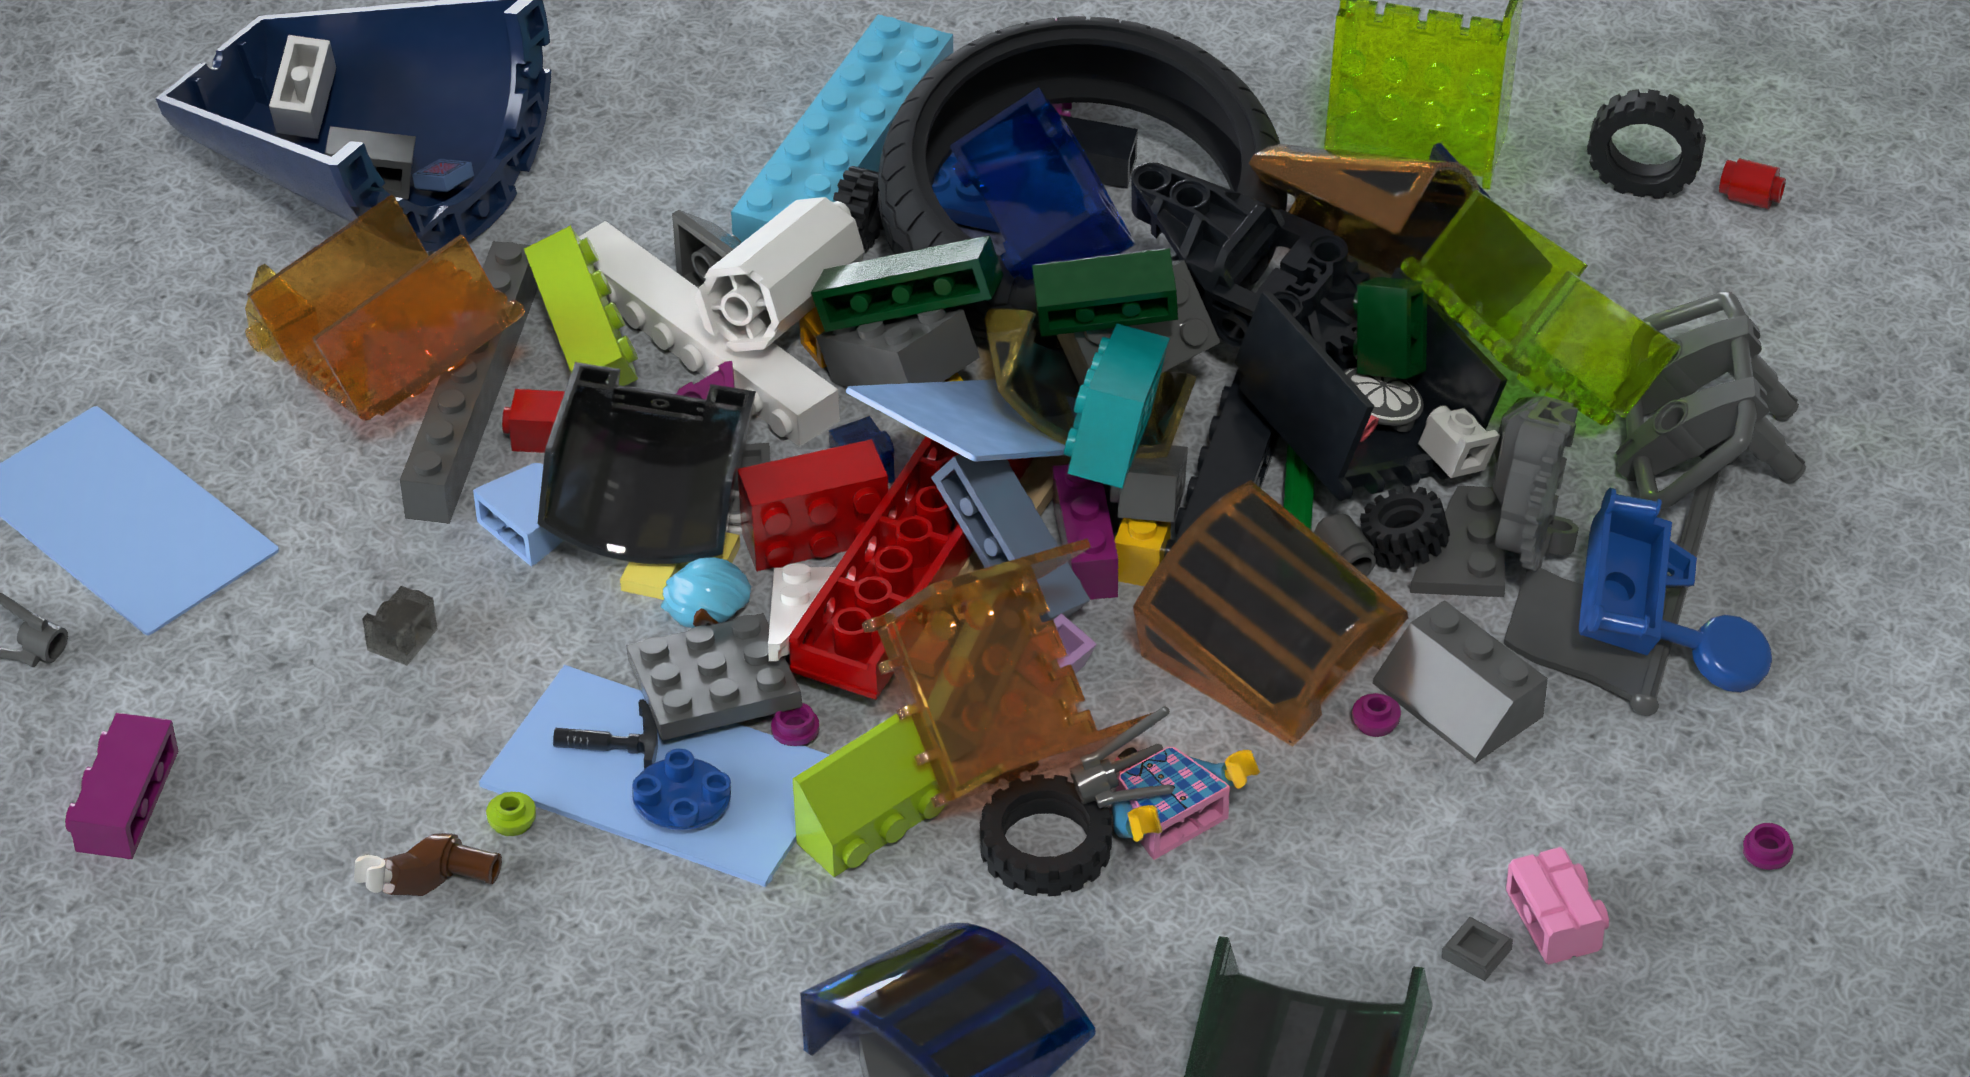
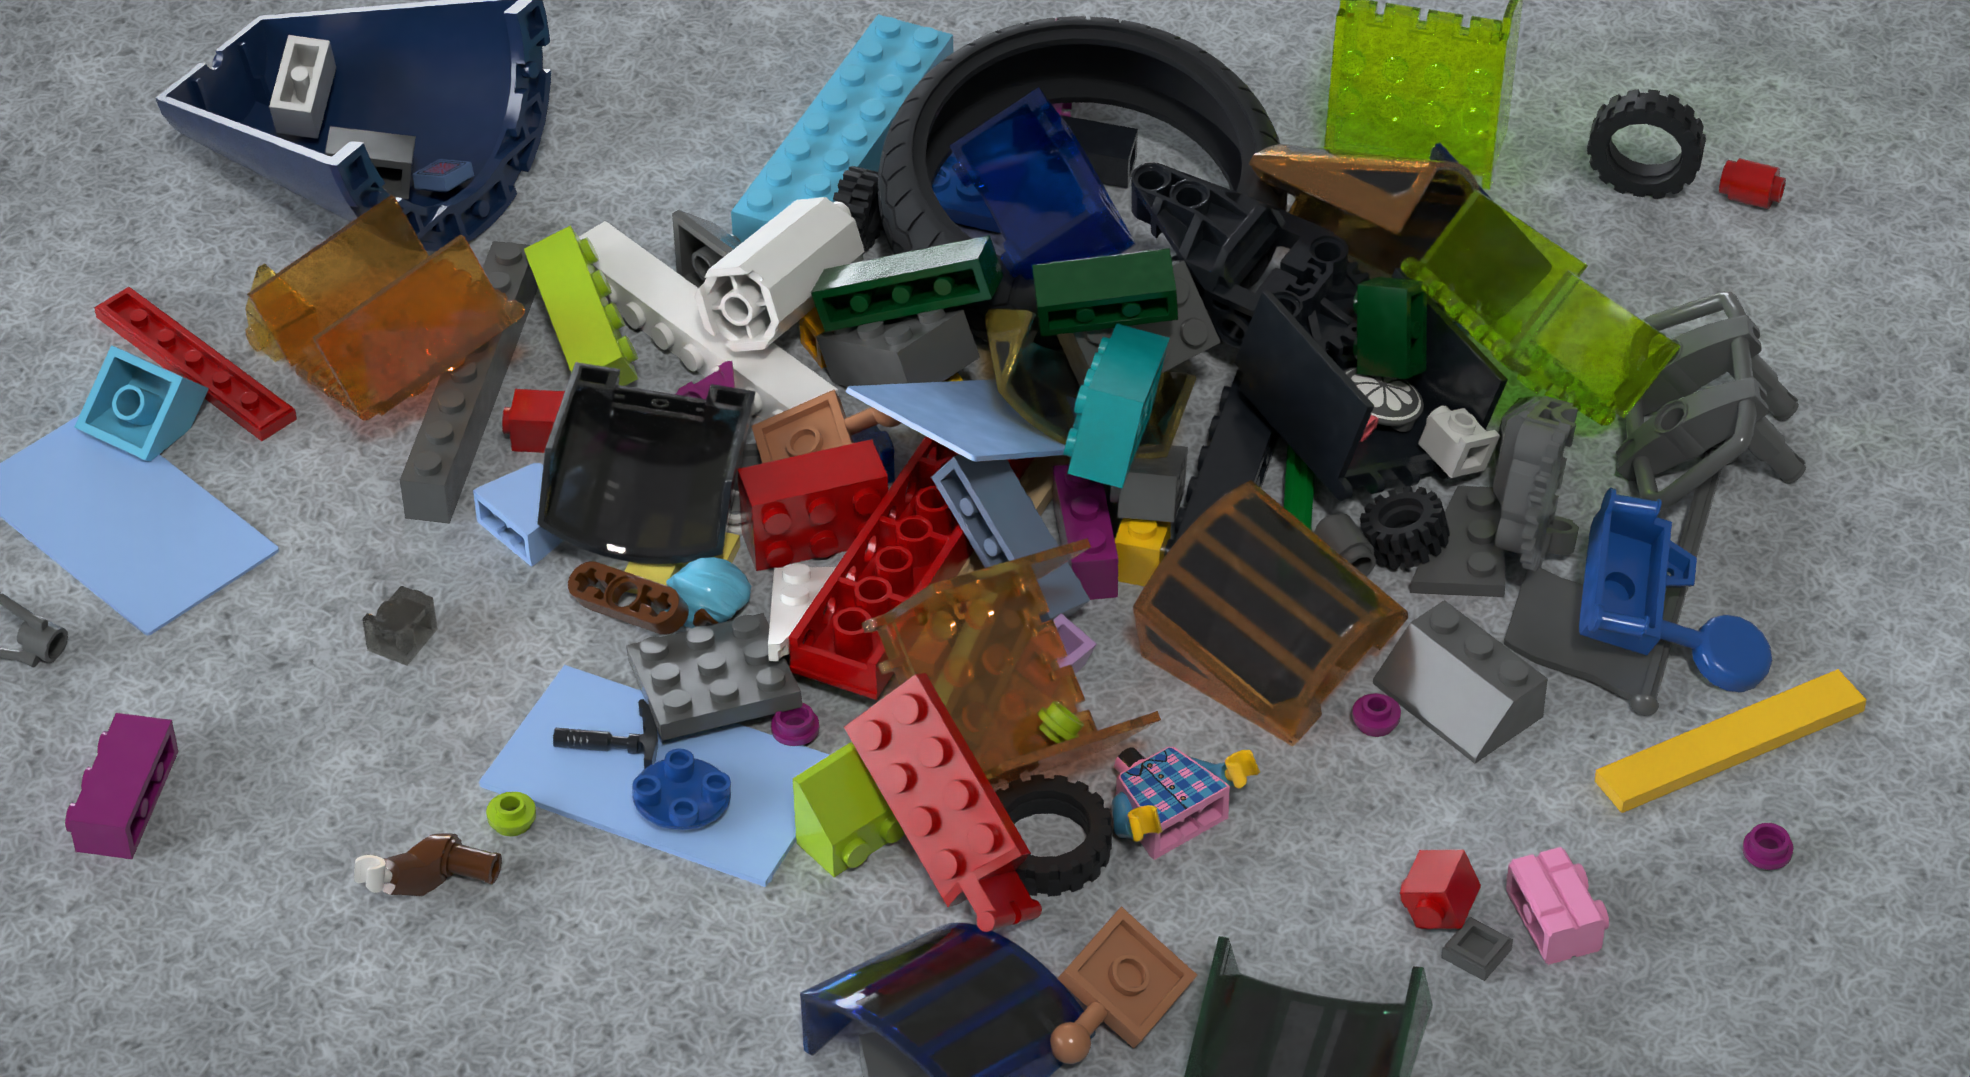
(139, 405): none -> medium azure slope
(187, 355): none -> red tile
(639, 611): none -> reddish brown beam
(813, 427): none -> nougat plate
(945, 803): none -> hinge
(1059, 723): none -> lime plate
(1096, 777): dark grey plant -> none
(1122, 980): none -> nougat plate
(1440, 889): none -> red brick
(1729, 740): none -> yellow tile

